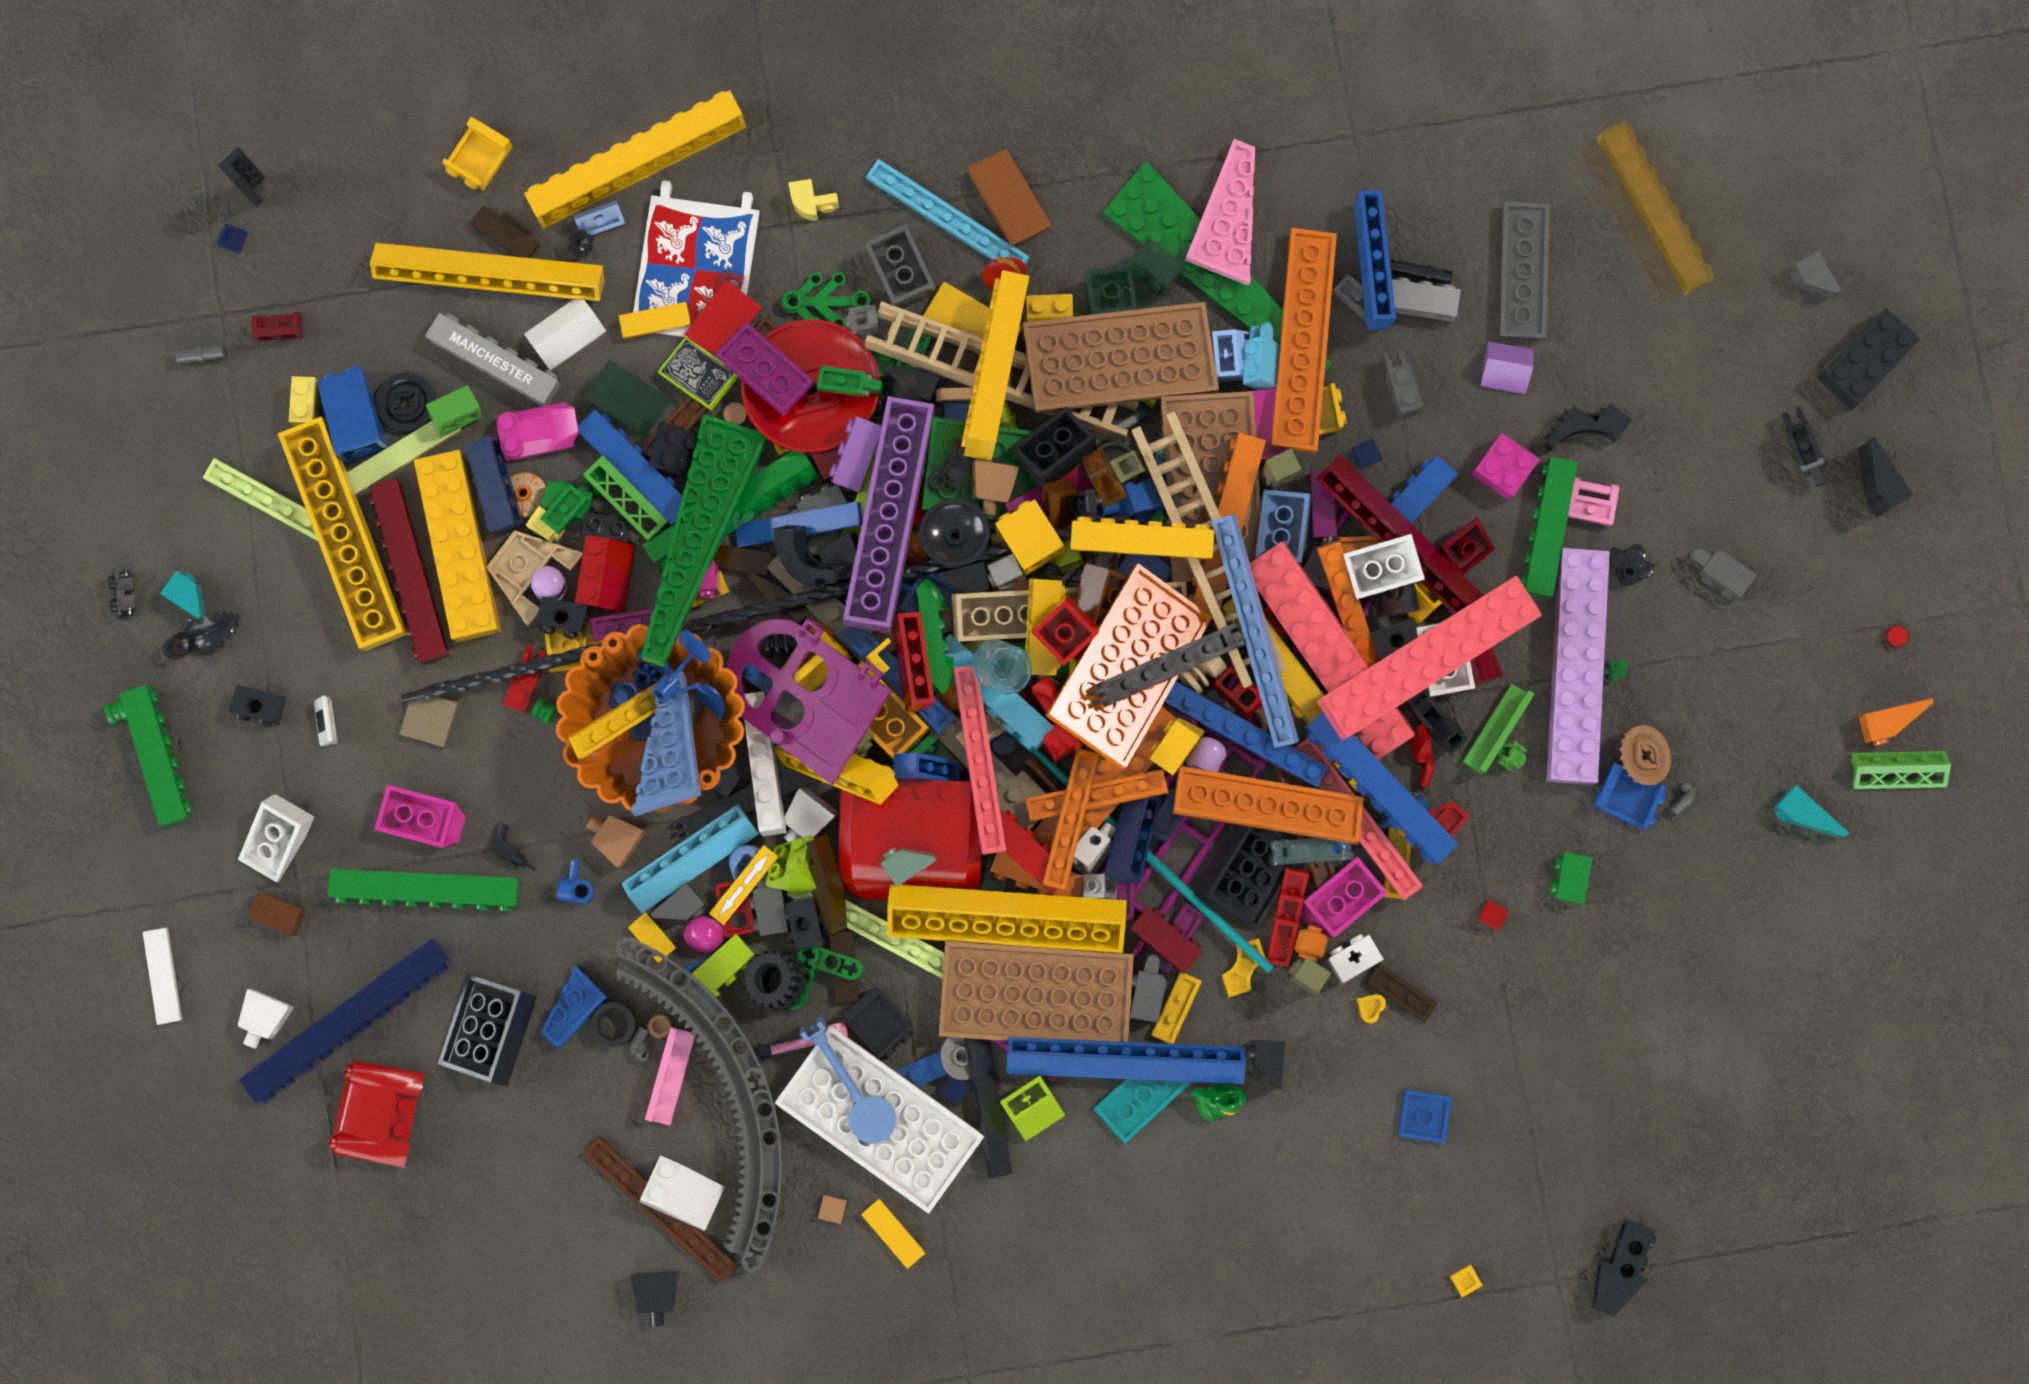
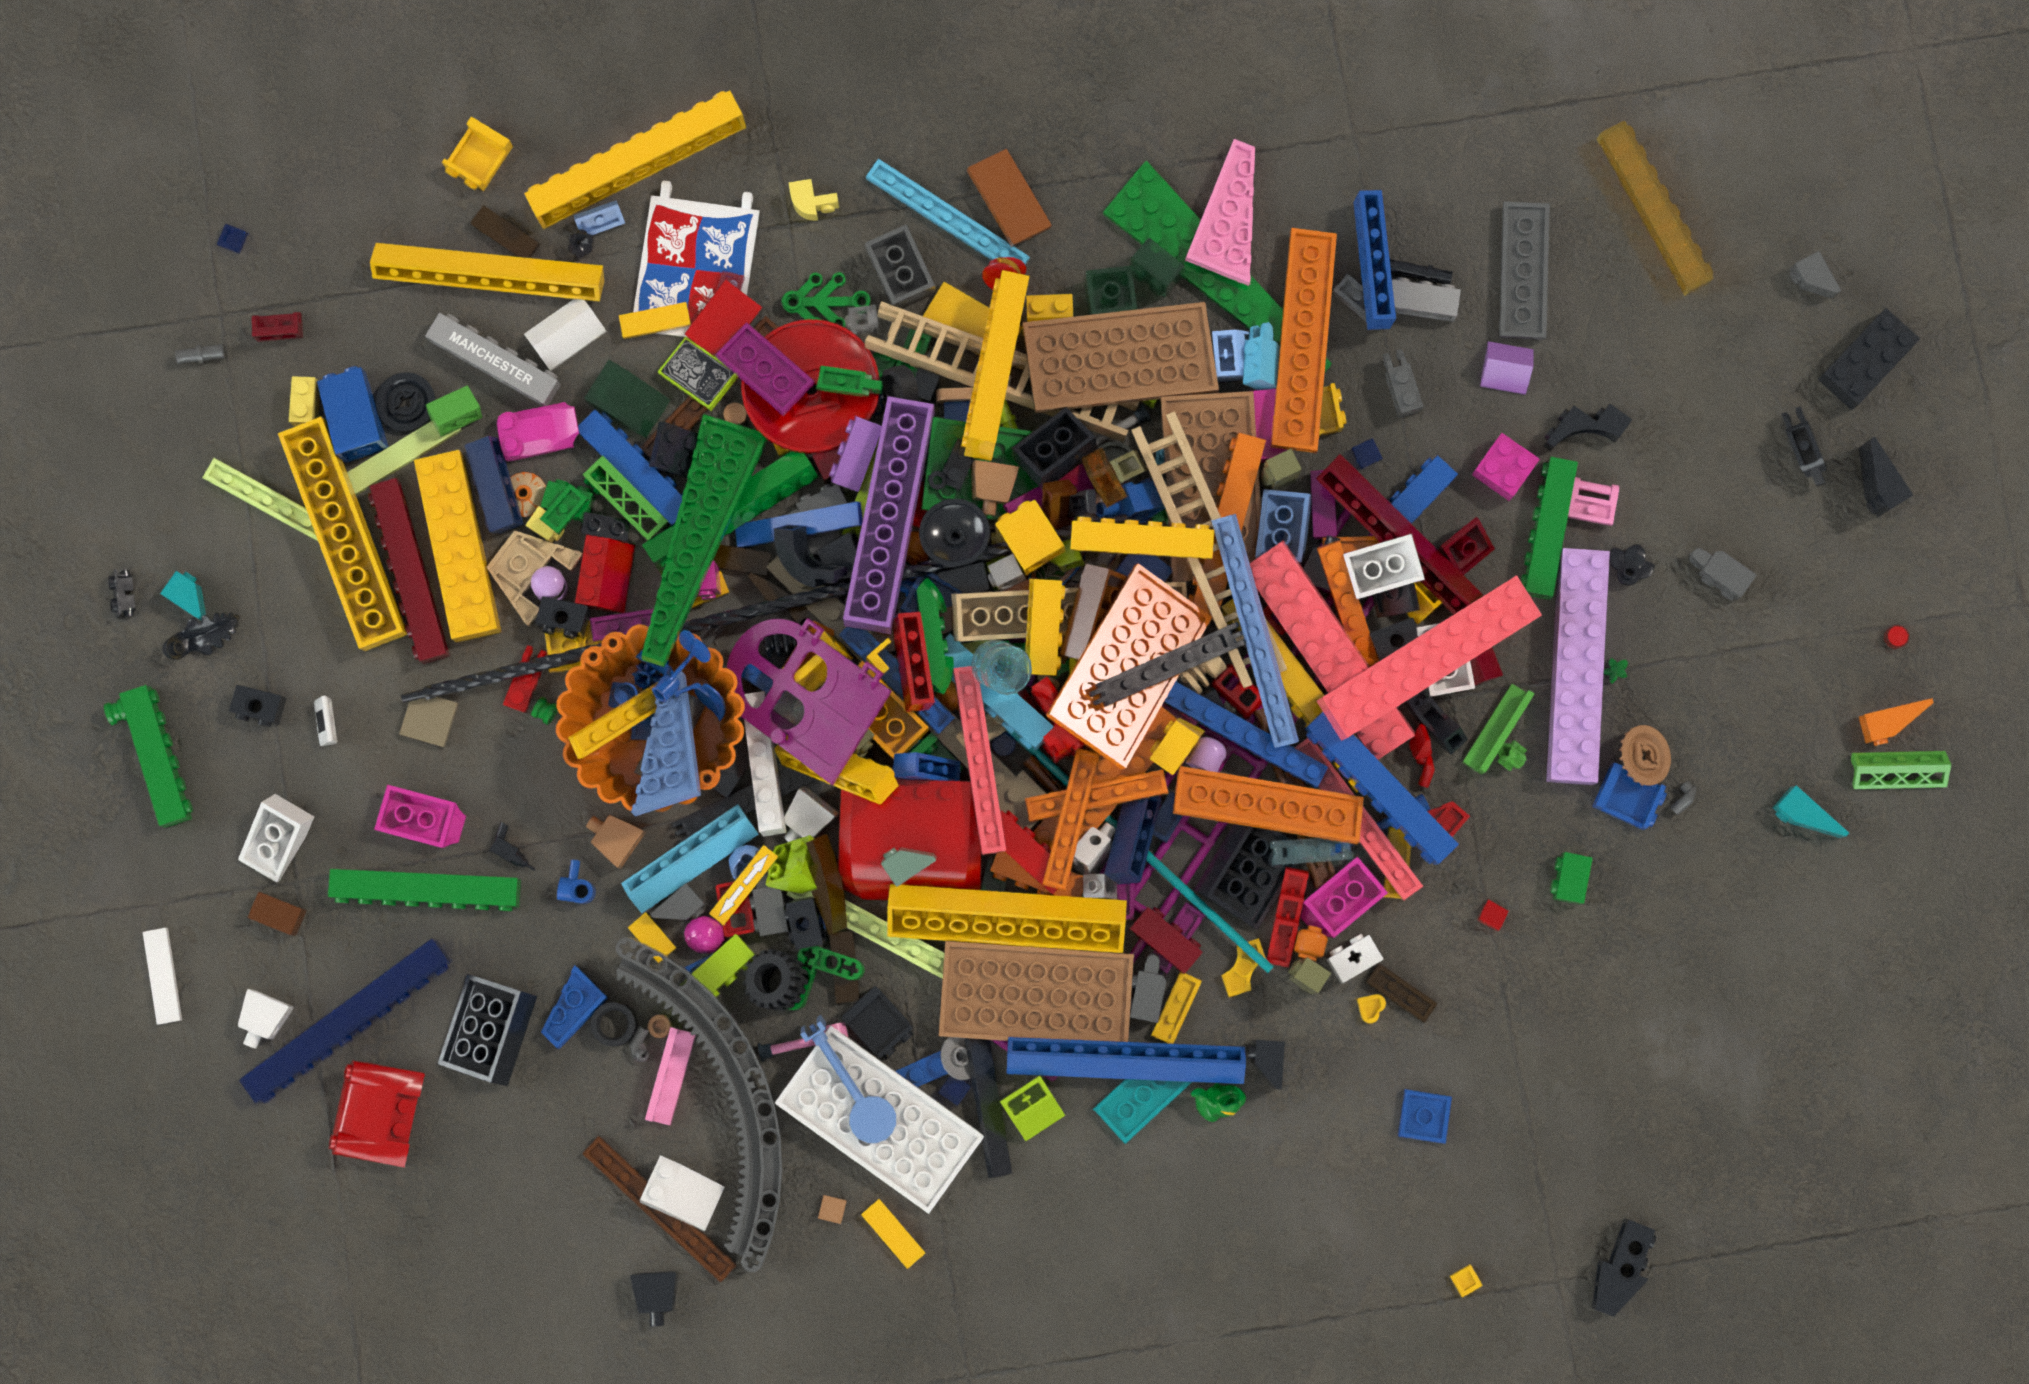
(236, 167): black fence -> none
(1065, 630): red brick -> none

